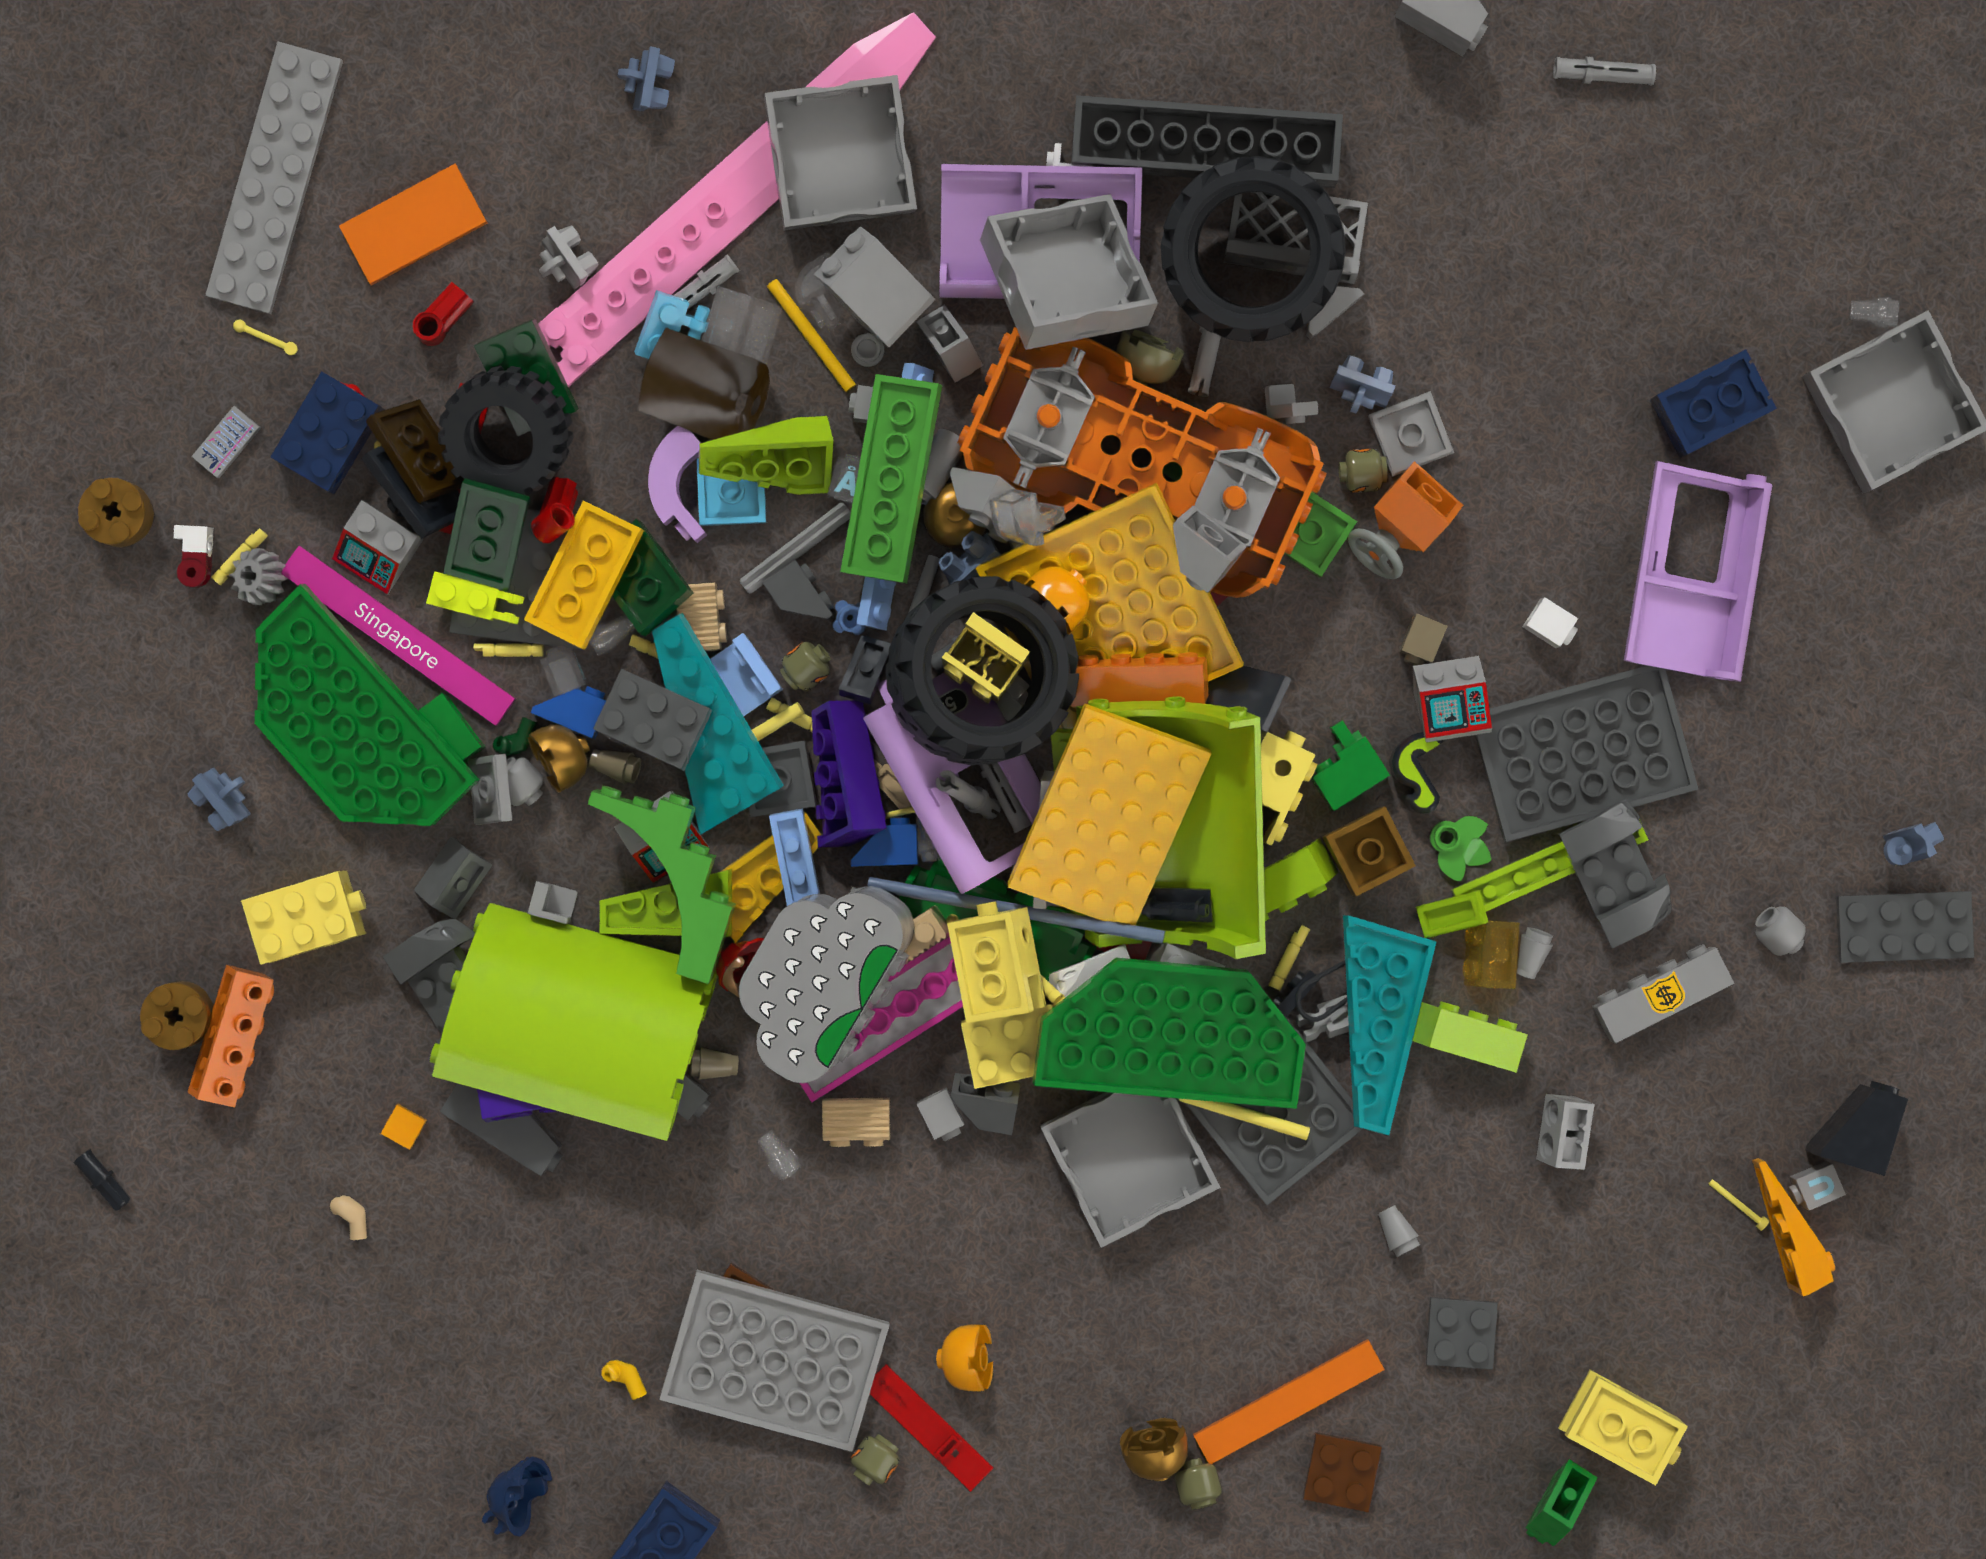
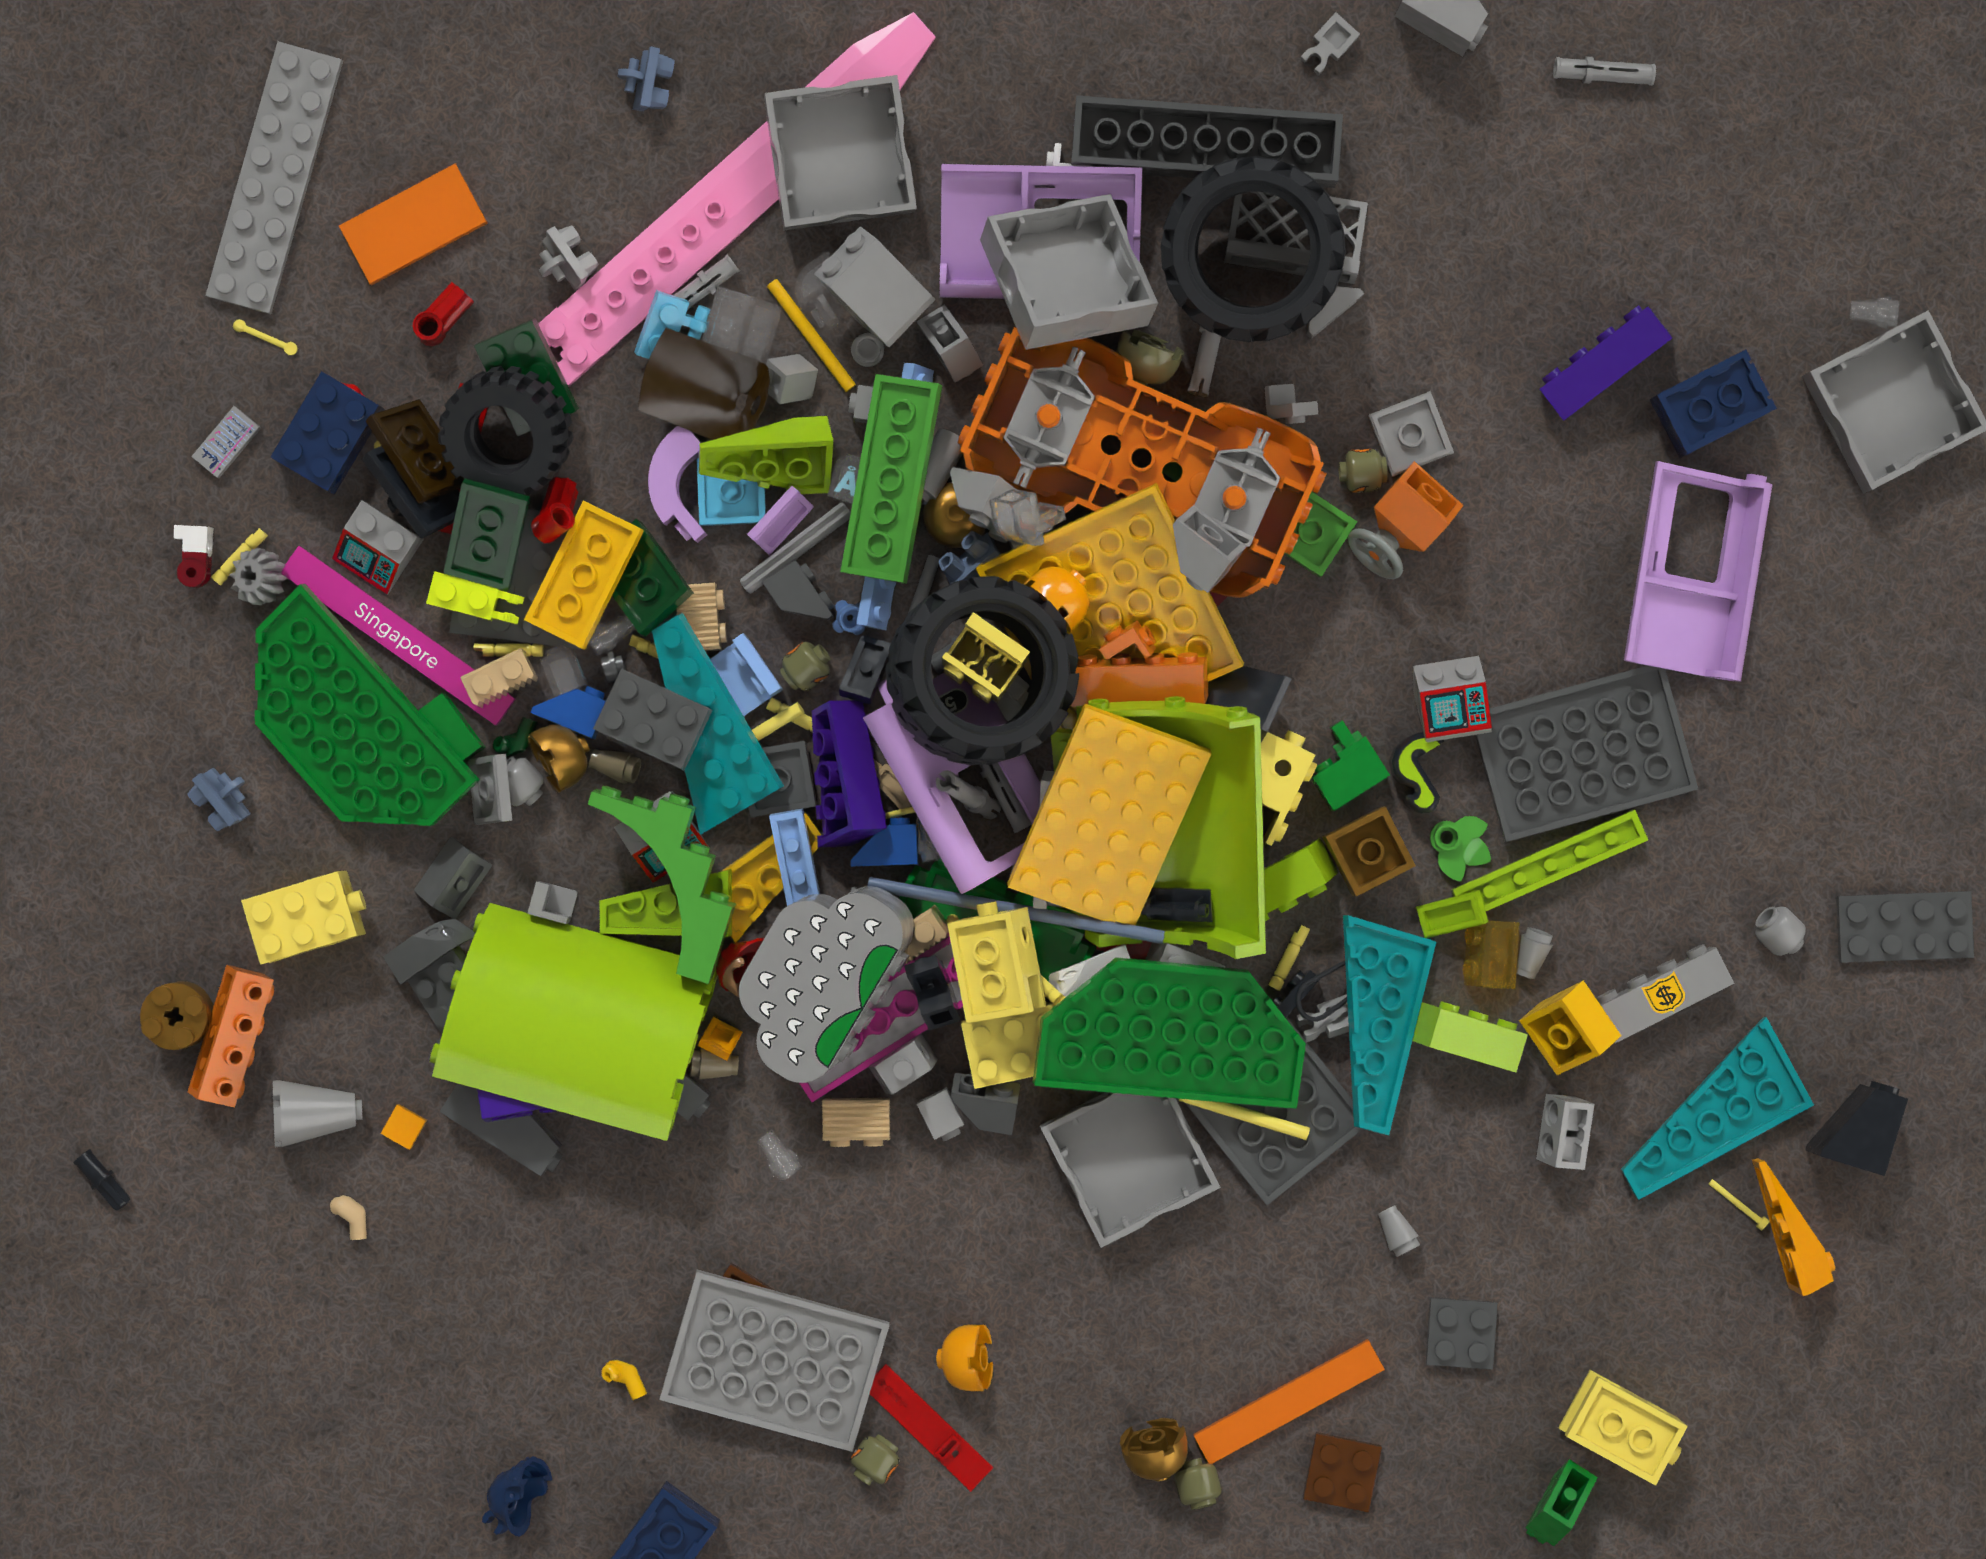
(102, 526): pearl gold brick -> none
(311, 1112): none -> light grey cone
(499, 678): none -> tan brick
(612, 666): none -> dark grey plate
(720, 1038): none -> light orange tile
(780, 520): none -> lavender tile
(791, 378): none -> light grey panel
(904, 1065): none -> light grey torso
(933, 992): none -> black brick
(1120, 638): none -> orange bracket
(1332, 40): none -> light grey plate
(1362, 388): sand blue hips -> none
(1422, 640): dark tan brick -> none
(1551, 623): white brick -> none
(1570, 1028): none -> yellow brick
(1606, 362): none -> dark purple wedge
(1616, 874): dark grey piece -> none
(1735, 1103): none -> teal wing
(1816, 1186): light grey brick -> none
(1911, 843): sand blue hips -> none

